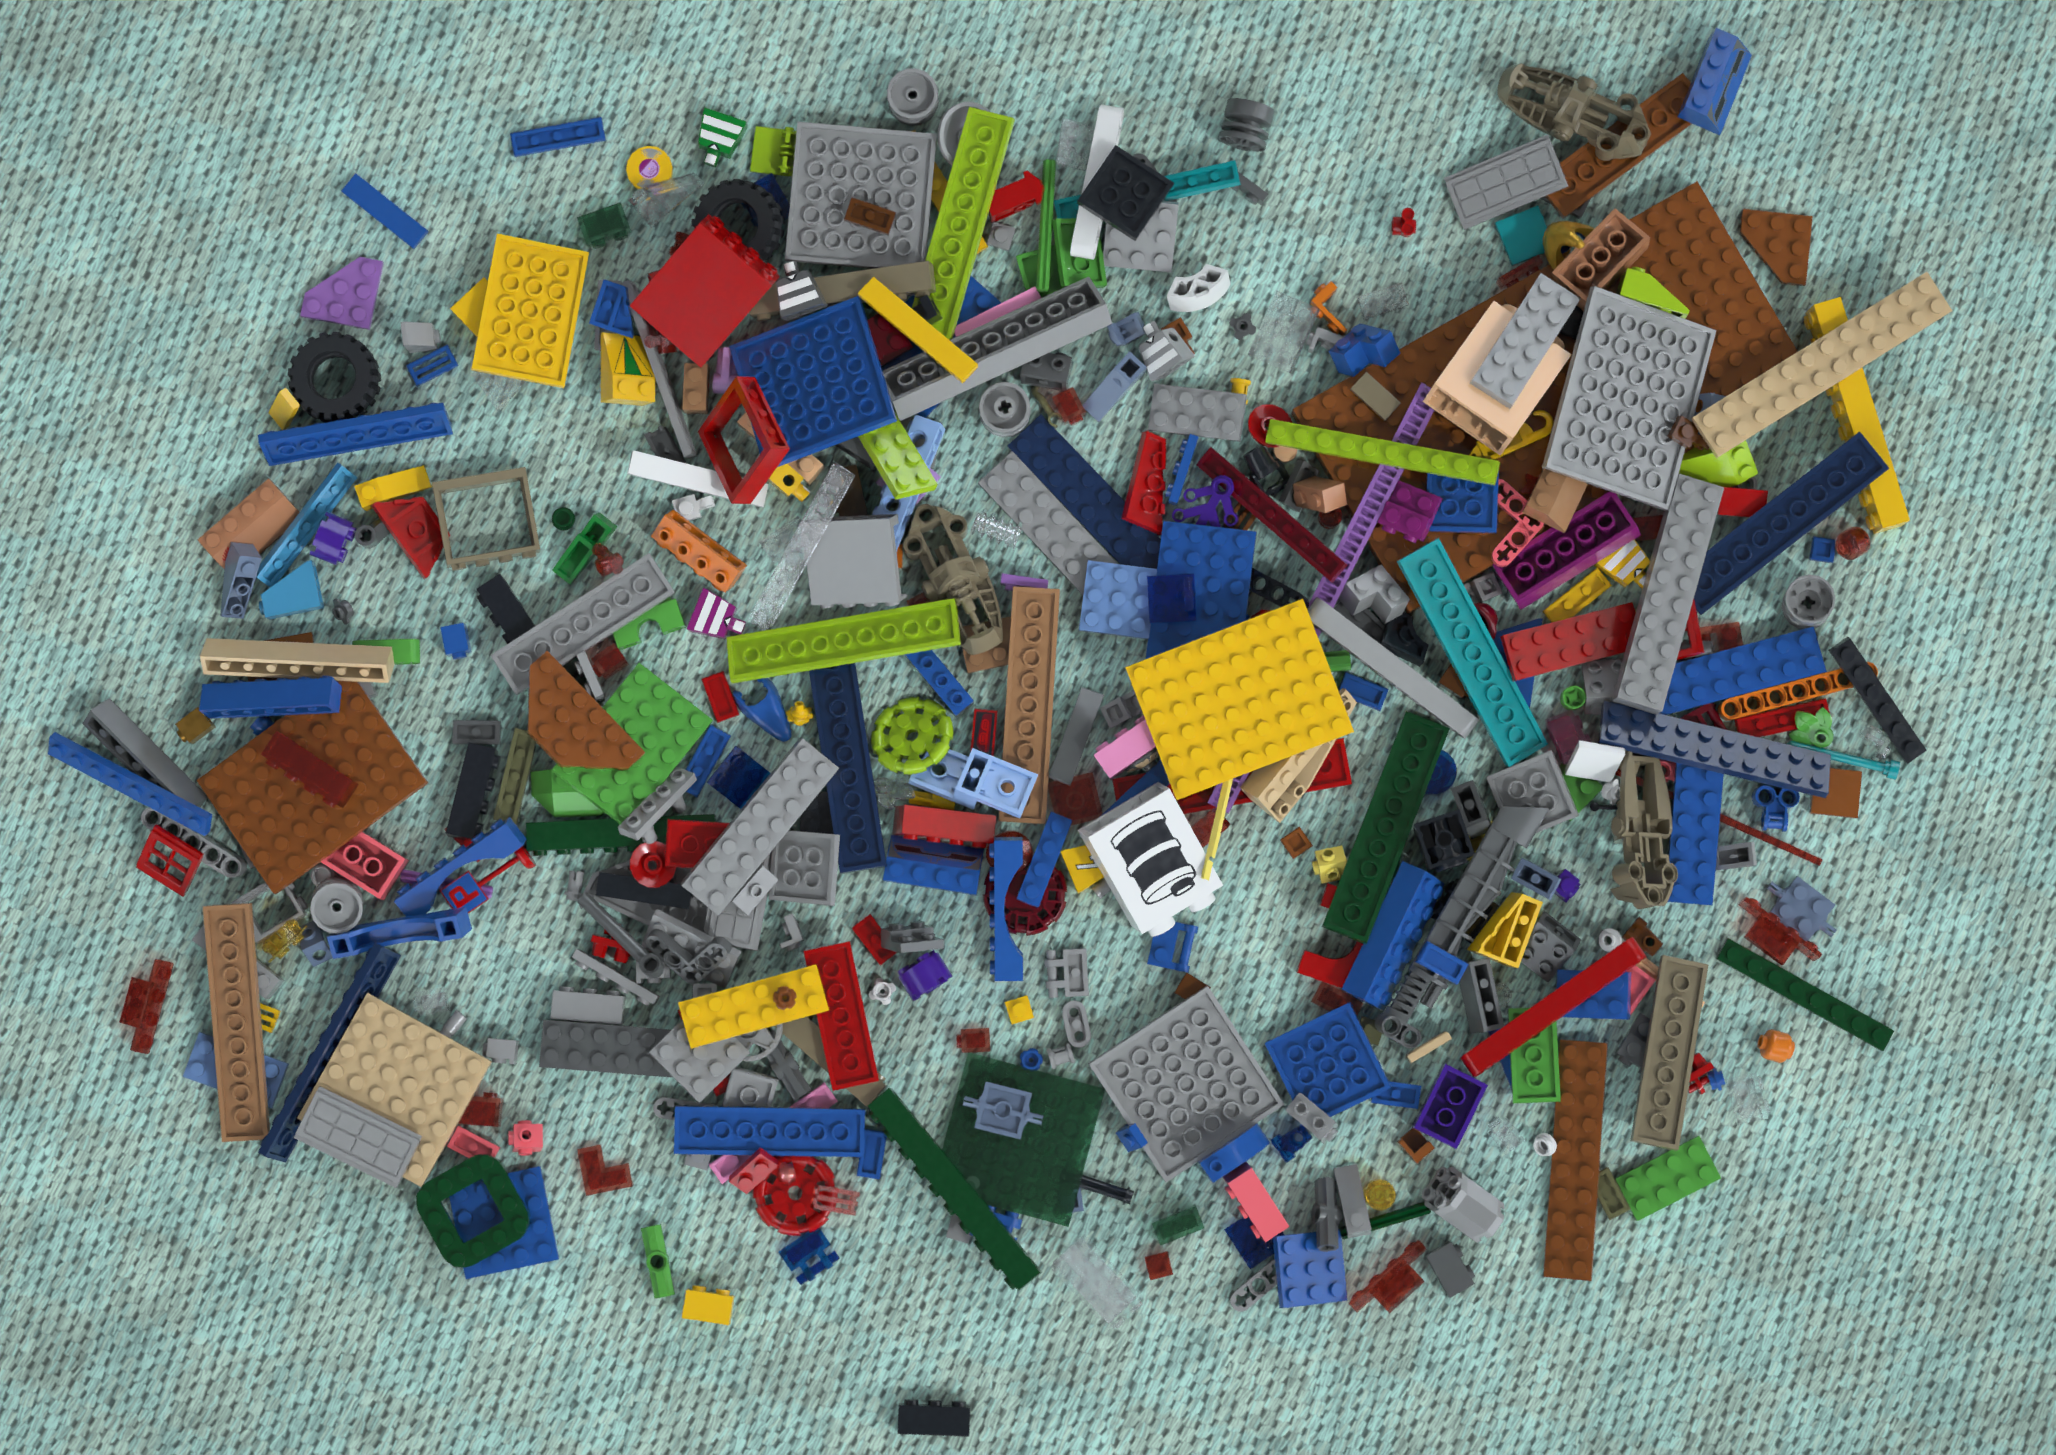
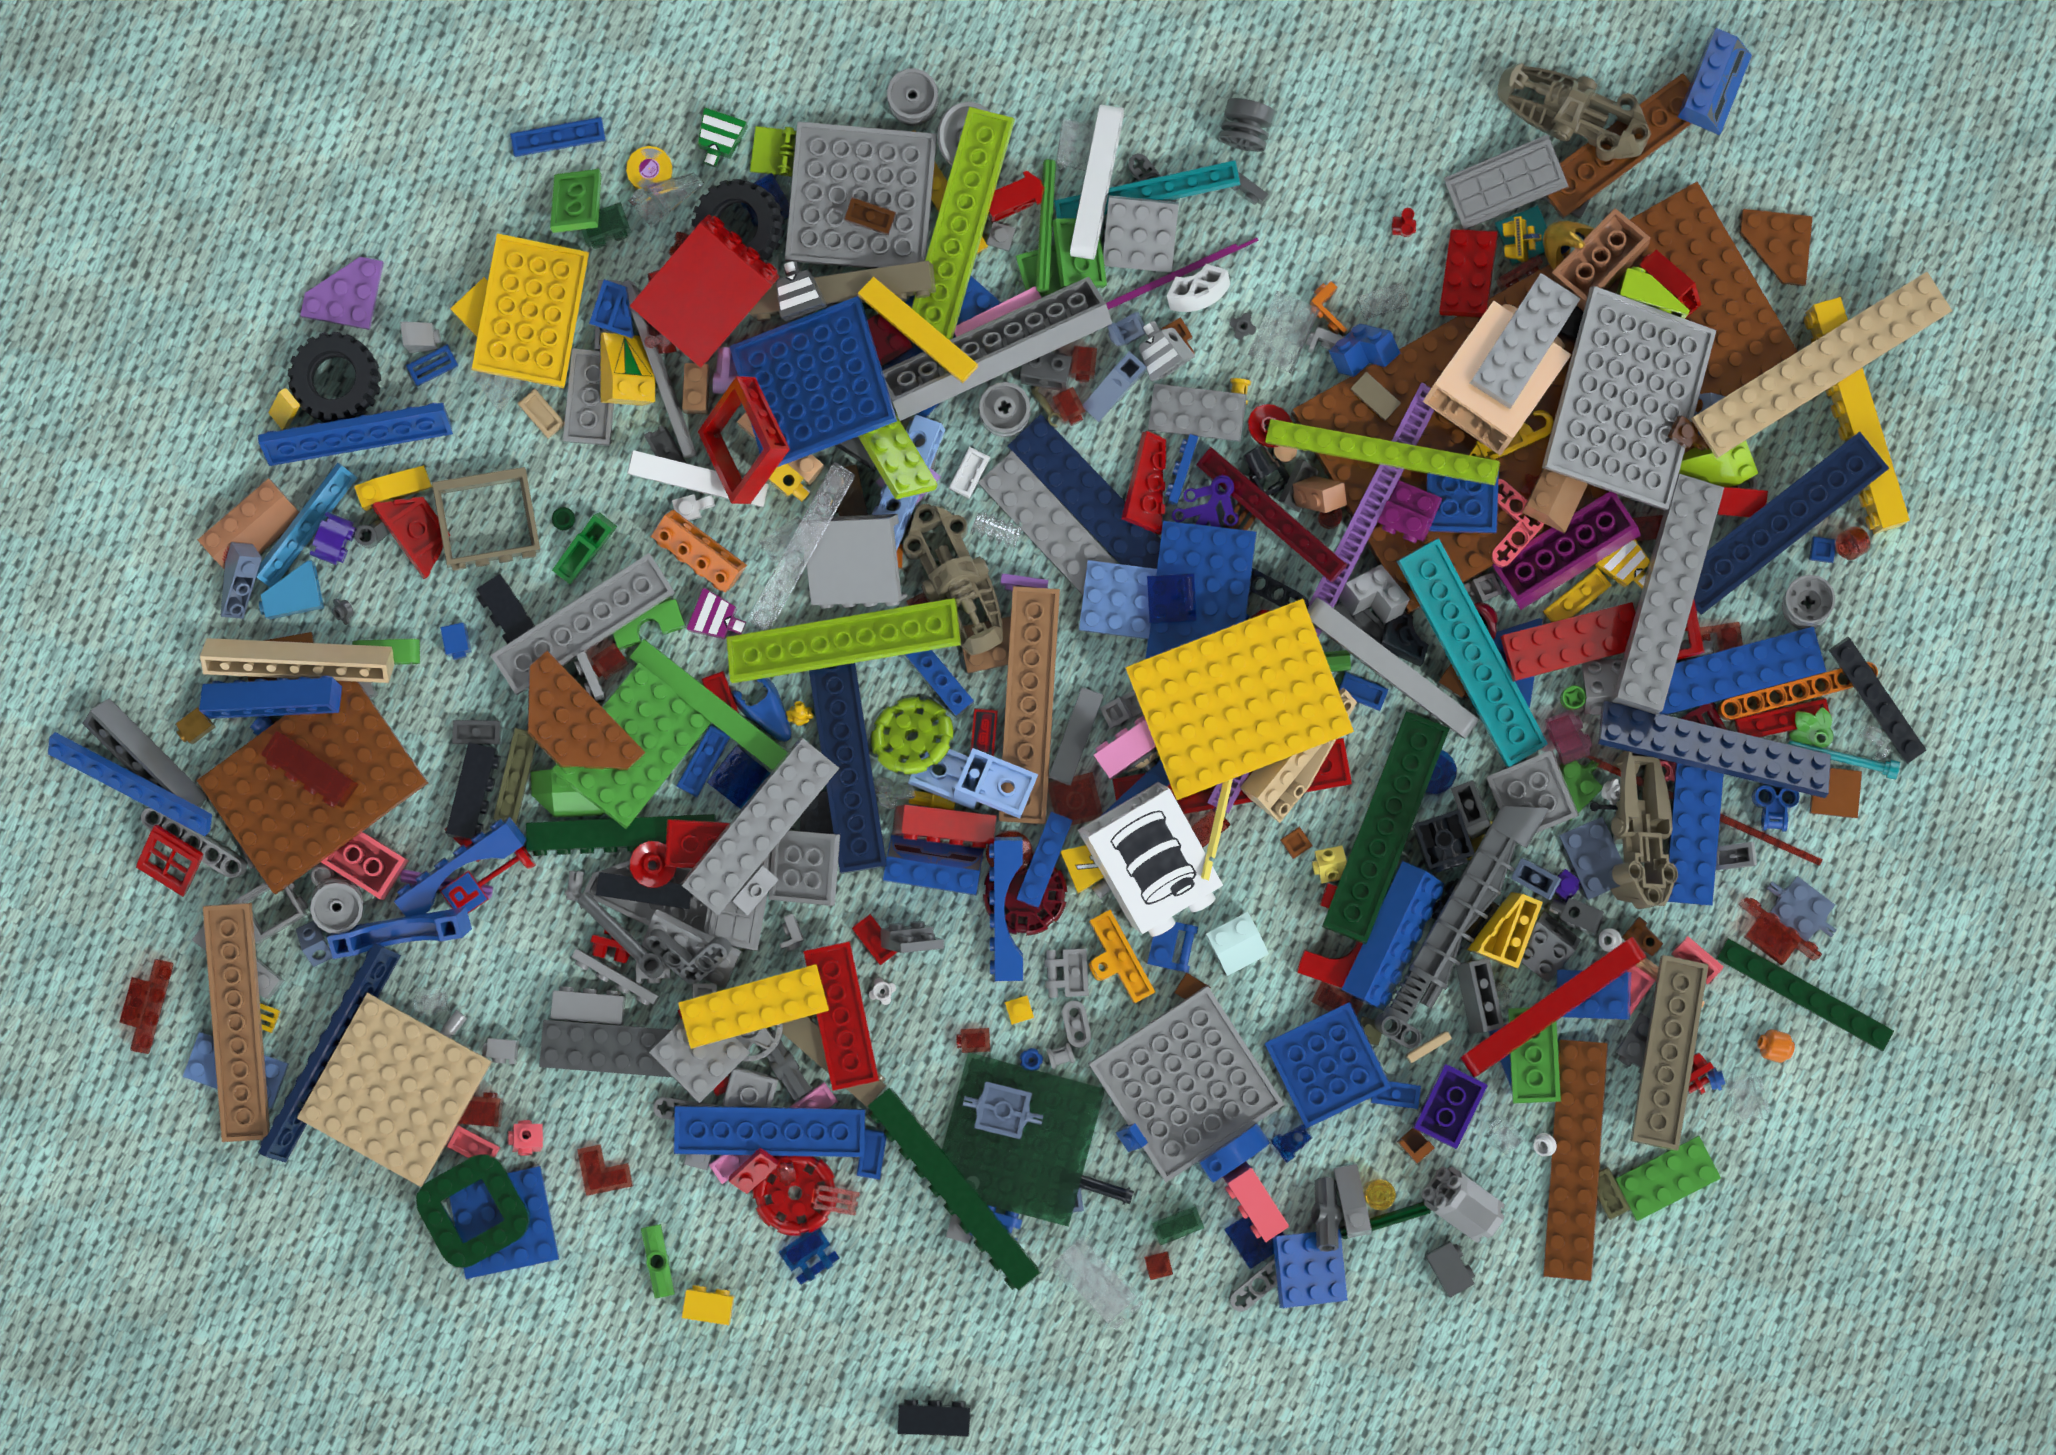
(278, 946): clear yellow hinge -> none
(357, 1137): light grey piece -> none
(384, 211): blue tile -> none
(541, 413): none -> tan tile
(576, 200): none -> bright green plate
(586, 417): none -> light grey plate
(607, 561): clear red plate -> none
(667, 795): light grey plate -> none
(709, 705): none -> bright green tile
(784, 991): dark orange plate -> none
(925, 975): dark purple brick -> none
(928, 310): black panel -> none
(969, 473): none -> white plate
(1083, 363): none -> clear red brick
(1118, 958): none -> light orange plate
(1125, 193): black plate -> none
(1178, 273): none -> magenta piece
(1237, 943): none -> light aqua slope
(1313, 1118): light grey bracket -> none
(1394, 1283): clear red bracket -> none
(1441, 962): blue tile -> none
(1468, 273): none -> red plate
(1518, 229): none -> yellow hips
(1588, 921): none -> dark grey torso
(1592, 856): none -> sand blue plate
(1594, 761): white tile -> none
(1672, 279): none -> red slope
(1692, 951): none -> coral plate

